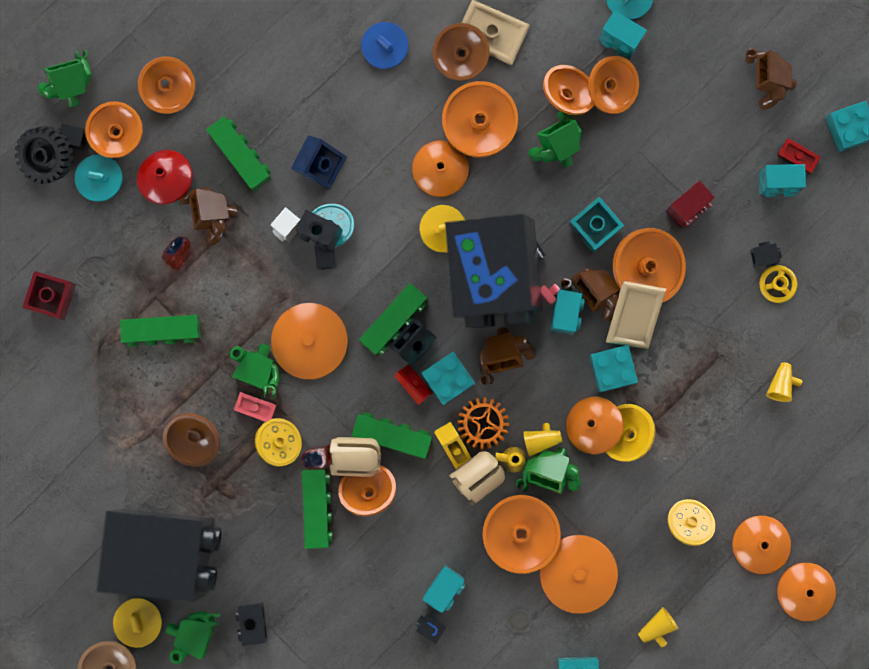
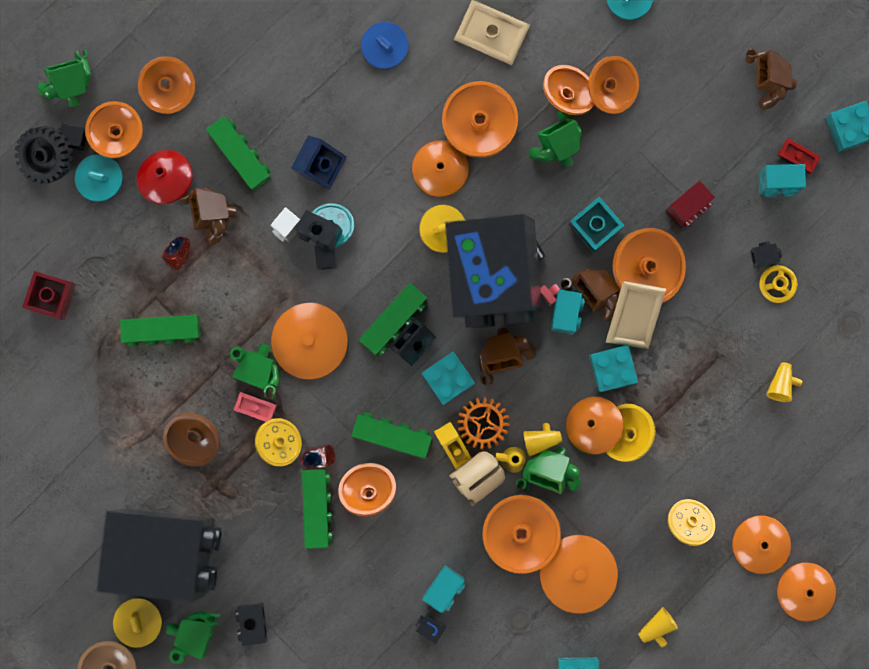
(355, 457): tan cylinder -> none
(413, 384): red plate -> none
(453, 40): dark orange dish -> none
(622, 35): teal brick -> none

